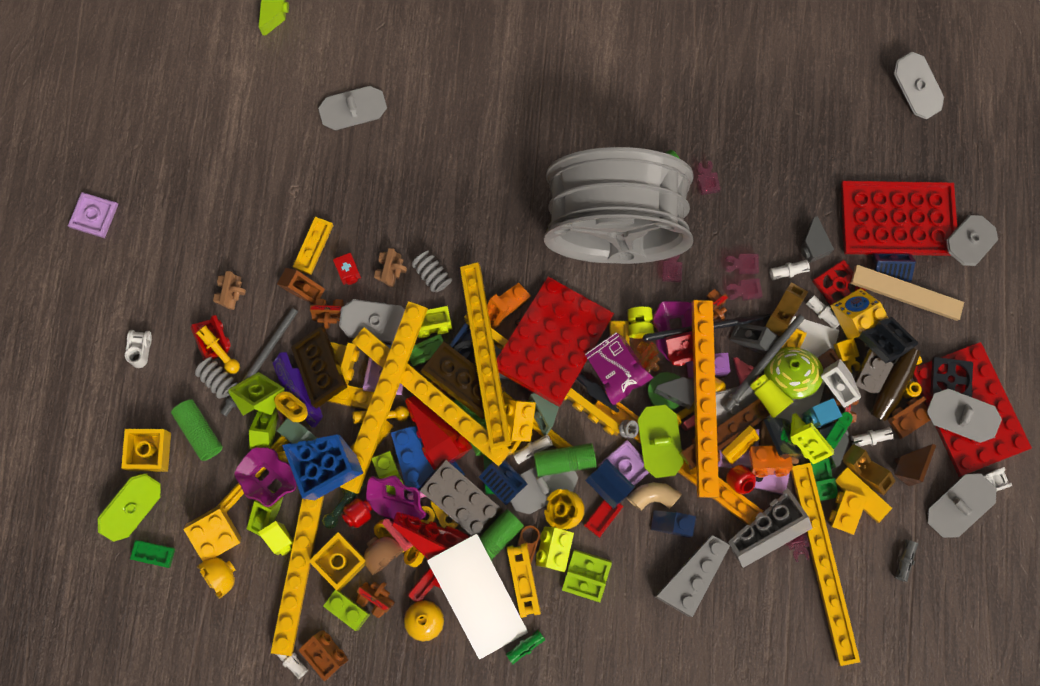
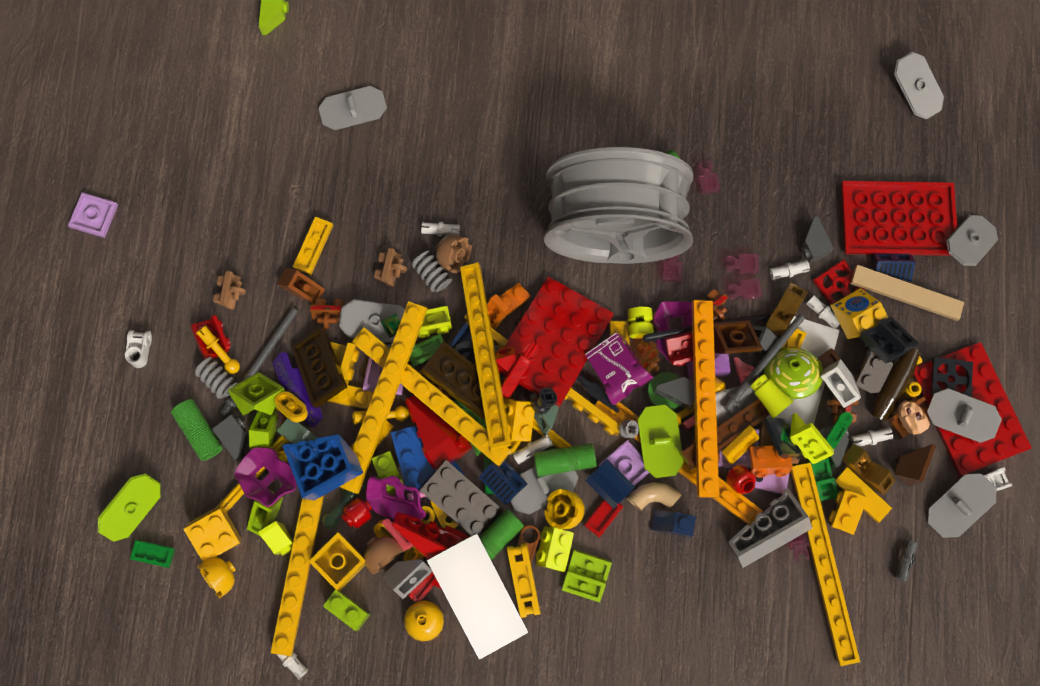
(146, 450): yellow brick -> none
(232, 435): none -> dark grey slope
(323, 654): dark orange bracket -> none
(347, 269): red brick -> none
(377, 595): dark orange hips -> none
(391, 325): none -> dark green slope
(406, 576): none -> light grey slope
(440, 229): none -> white pin
(453, 252): none -> medium nougat cylinder
(515, 365): none -> red piece
(525, 647): green pin -> none
(544, 401): none -> black wheel
(692, 580): light grey wedge -> none
(735, 337): none -> reddish brown slope
(822, 414): dark azure brick -> none
(847, 351): yellow plate -> none
(913, 417): none -> light nougat rock

